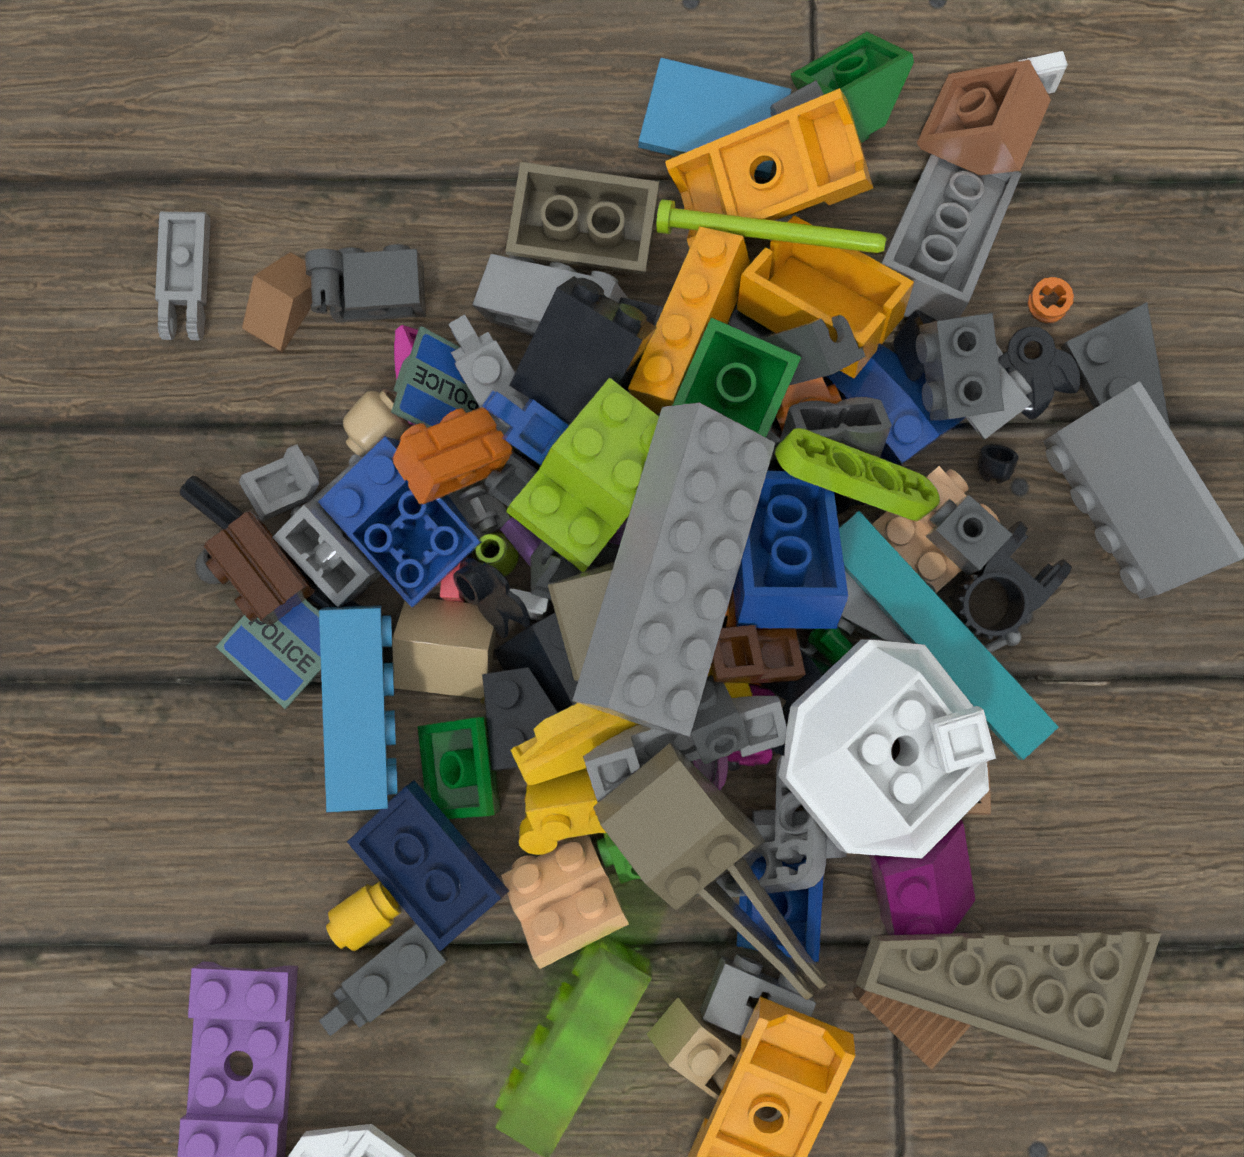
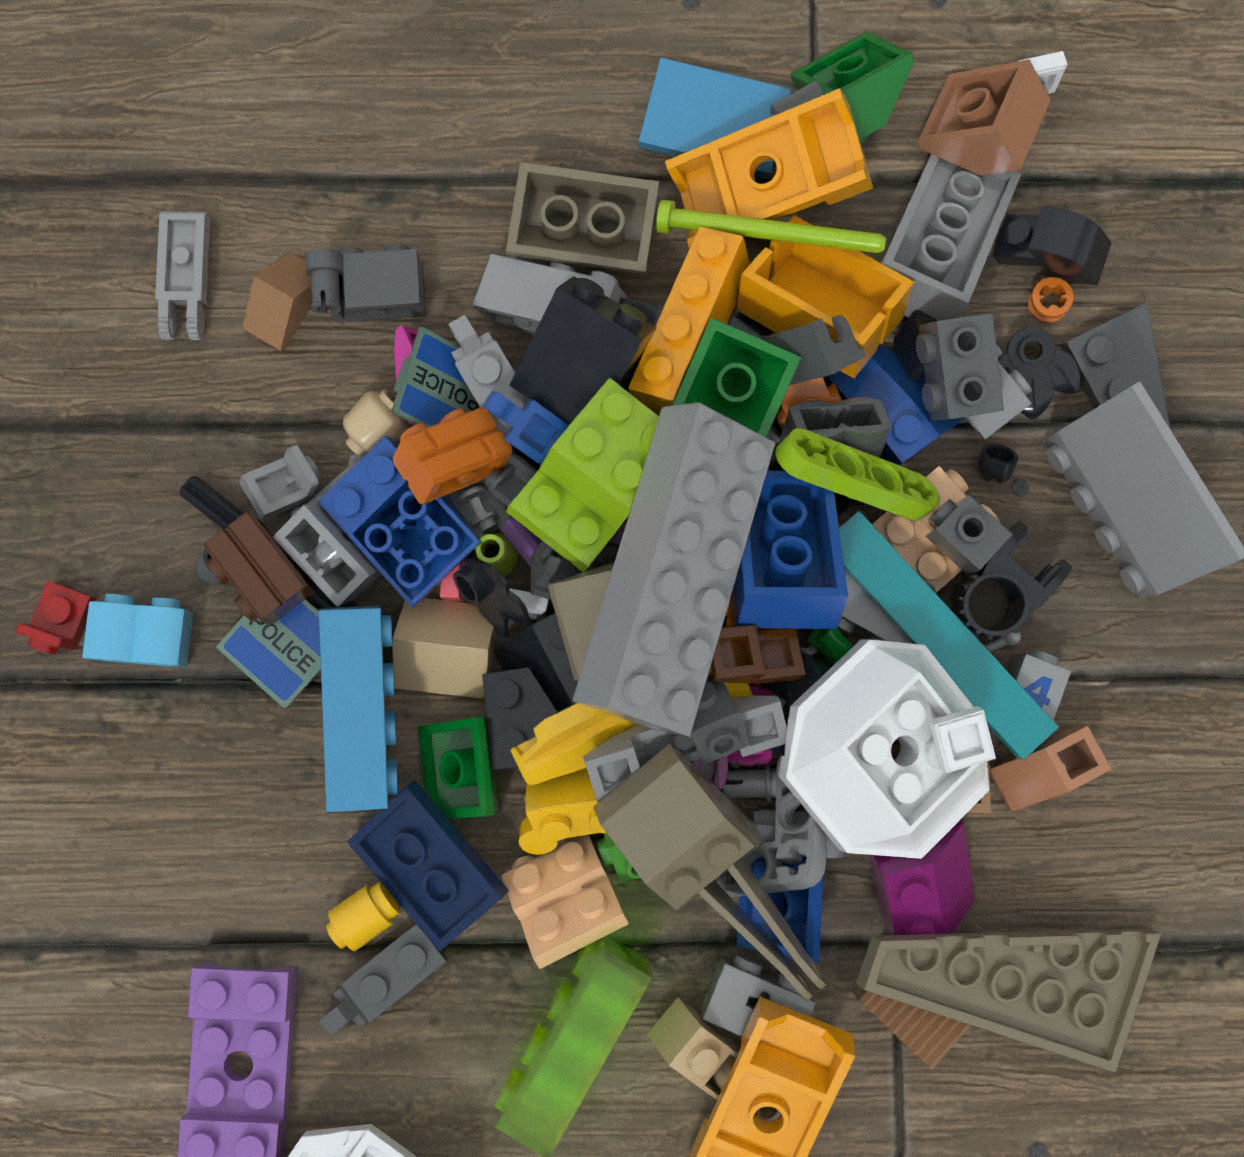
(57, 619): none -> red bracket
(138, 633): none -> medium azure brick
(751, 783): none -> light grey pin
(1040, 678): none -> light grey brick
(1051, 770): none -> nougat slope
(1057, 240): none -> black brick

